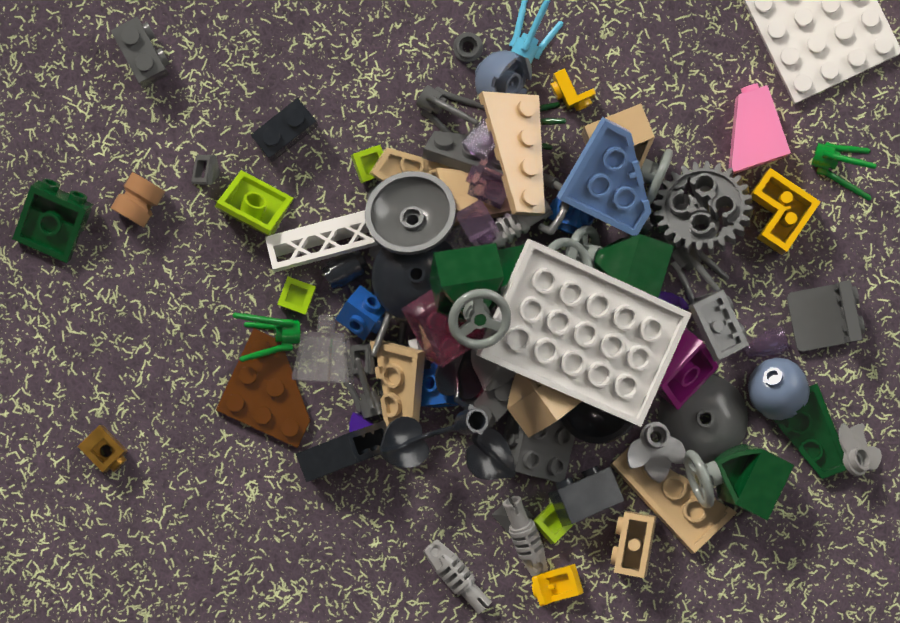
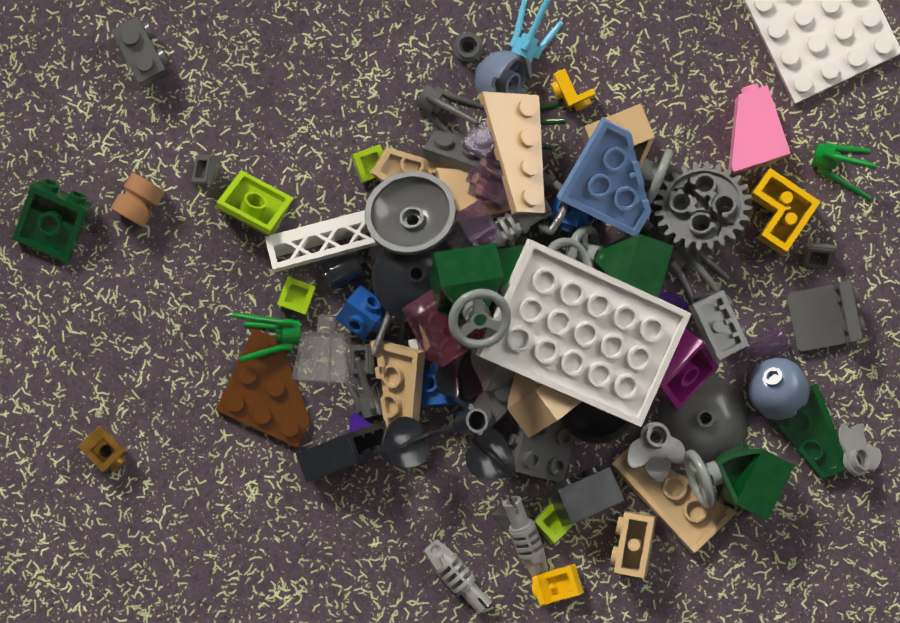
(284, 130): black brick -> none
(827, 250): none -> dark grey slope

